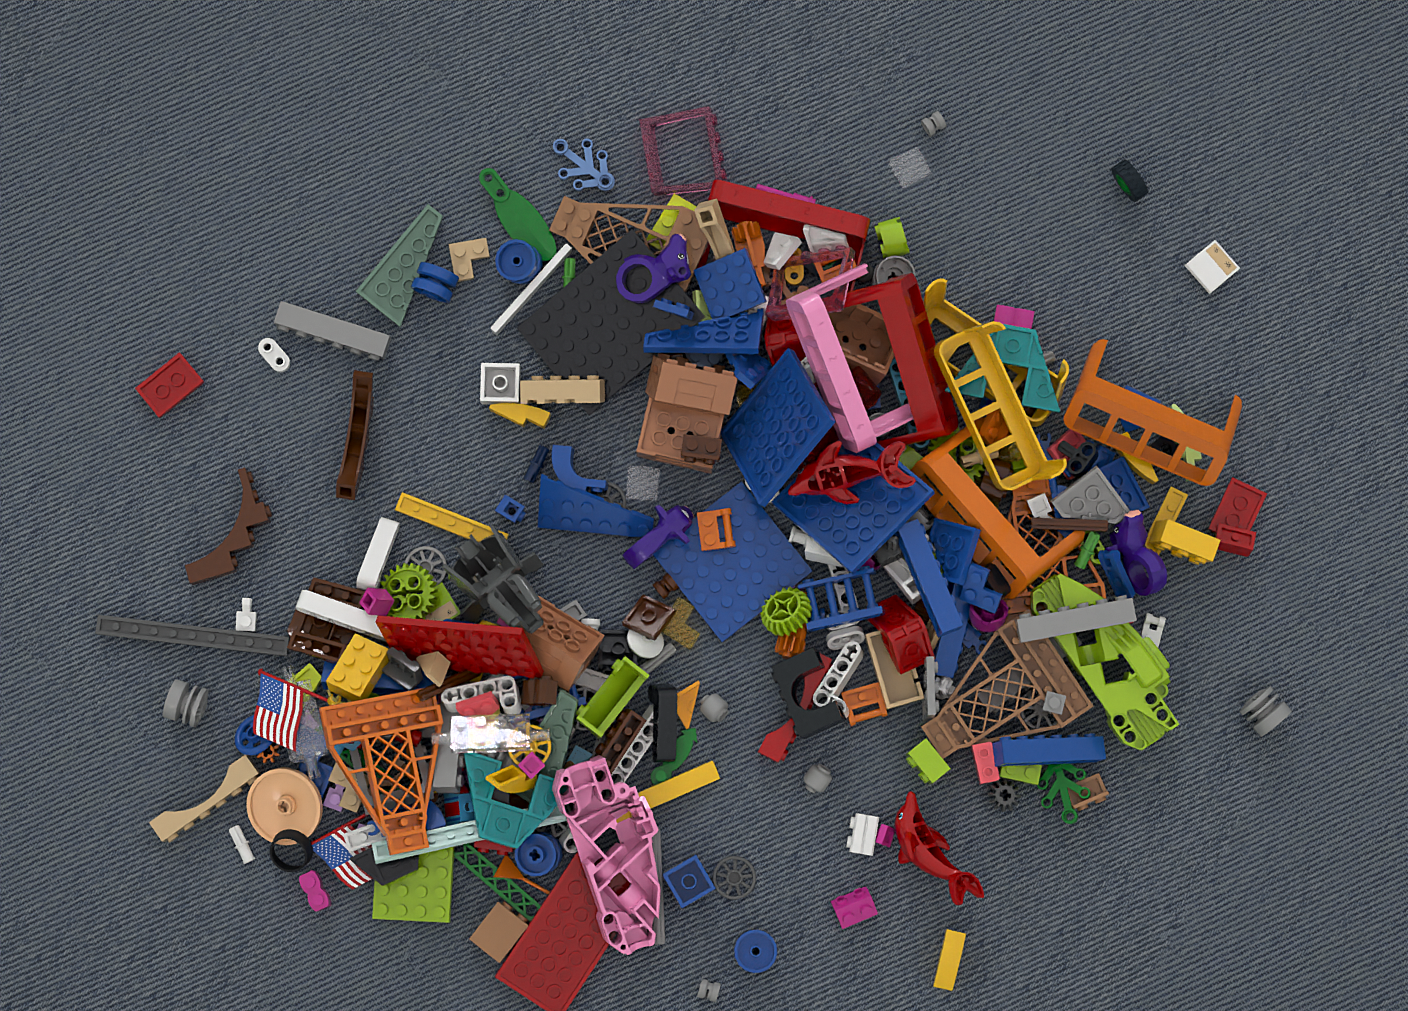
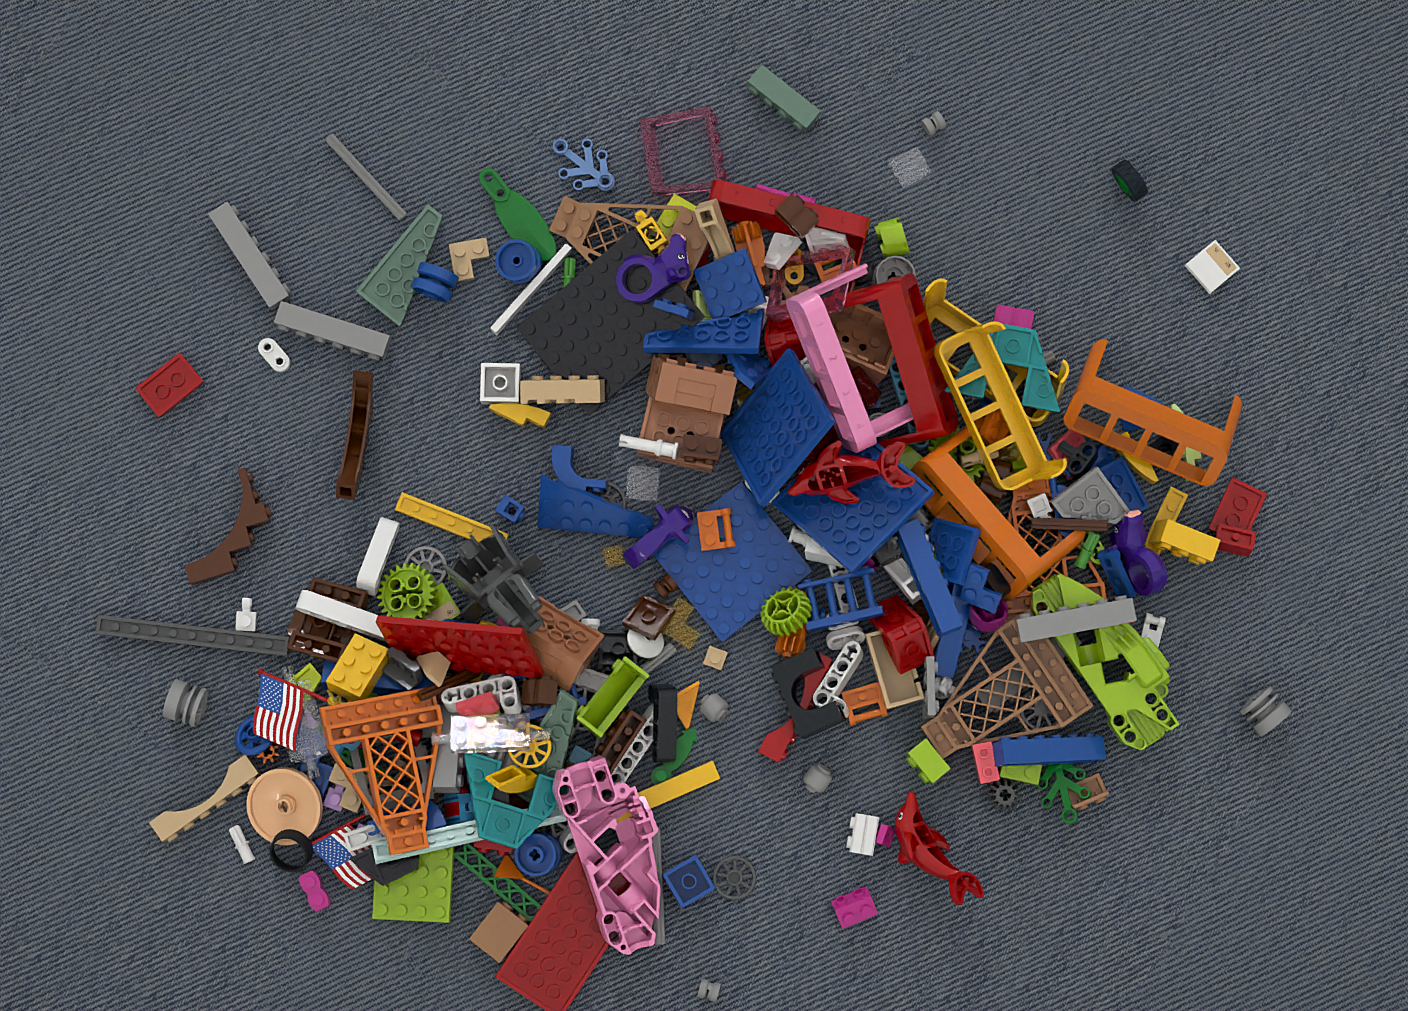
(249, 256): none -> light grey brick
(366, 177): none -> light grey axle
(376, 601): dark pink brick -> none
(531, 765): dark pink plate -> none
(536, 463): dark blue axle -> none
(613, 556): none -> clear yellow plate
(641, 217): none -> yellow piece
(657, 447): none -> white pin
(715, 658): none -> tan plate
(744, 954): blue wheel -> none
(783, 98): none -> sand green brick
(797, 216): none -> reddish brown brick
(949, 959): yellow slope -> none
(1054, 702): light grey plate -> none

